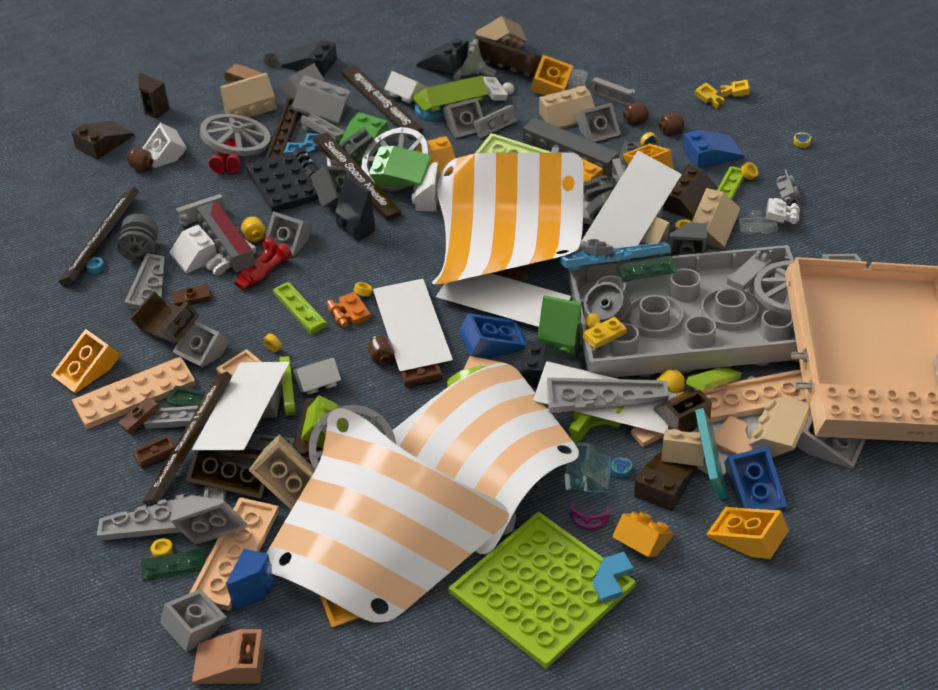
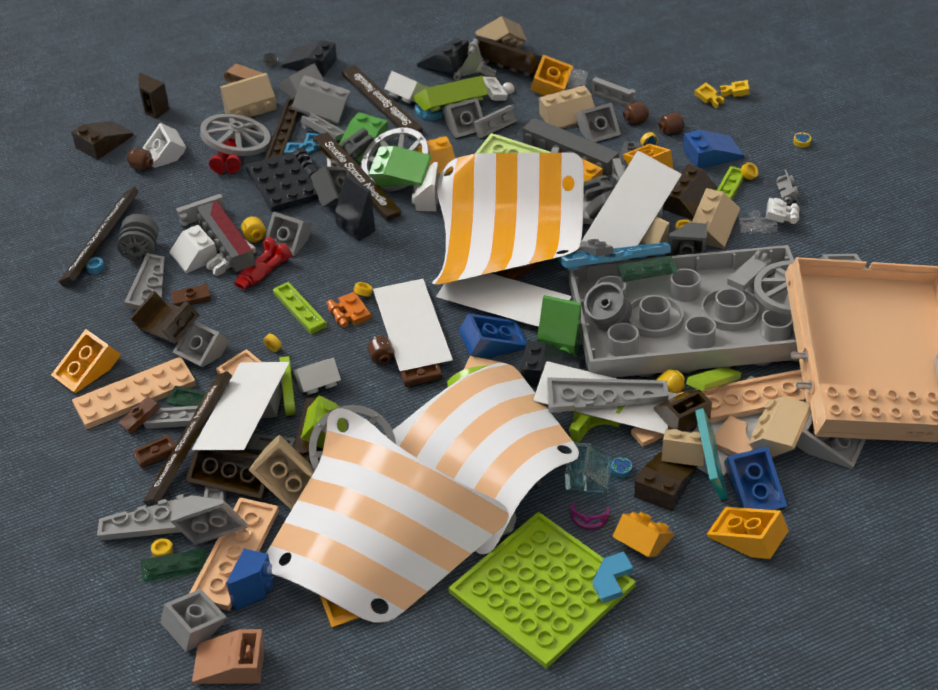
(602, 332): yellow plate -> none

